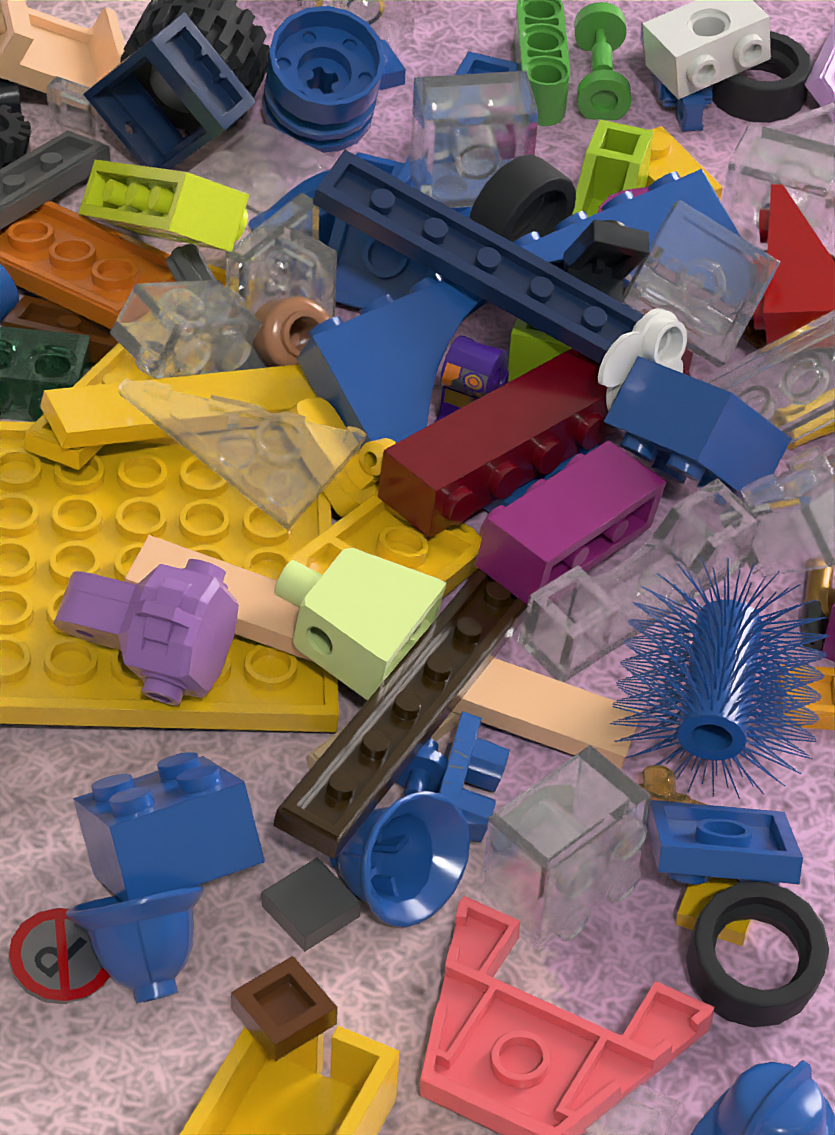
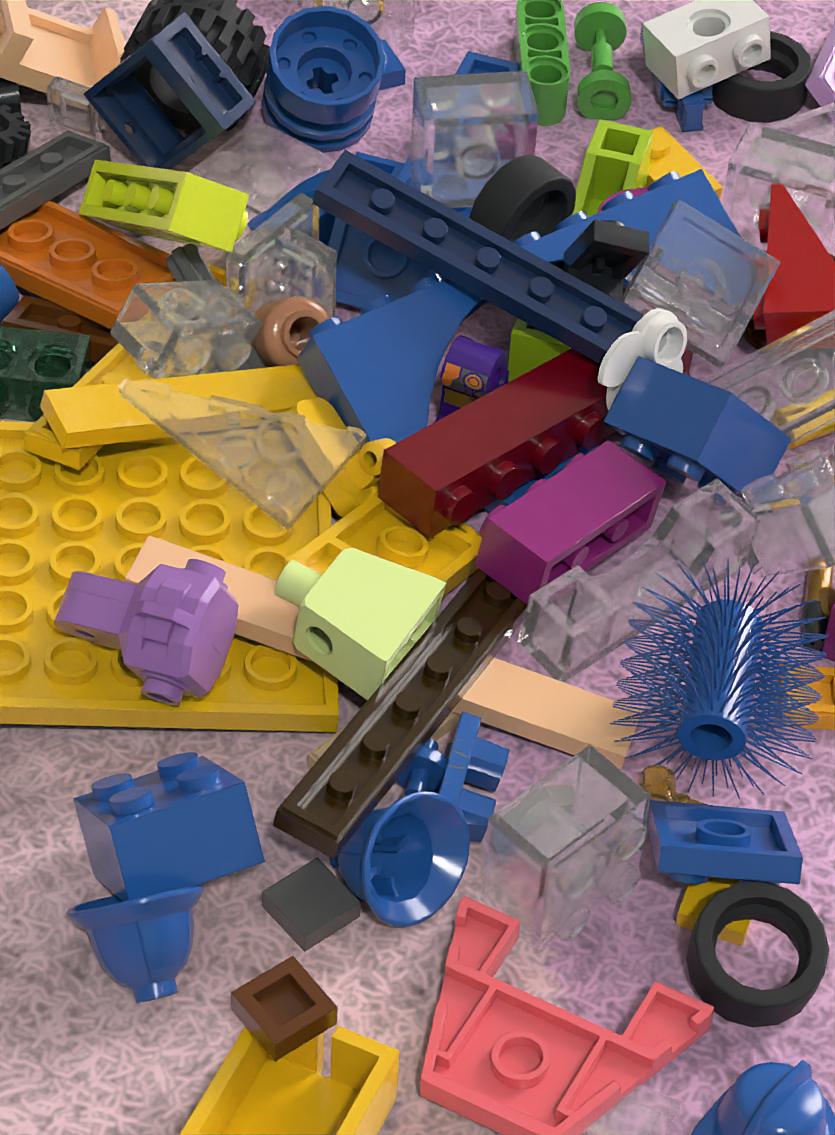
(55, 959): piece -> none

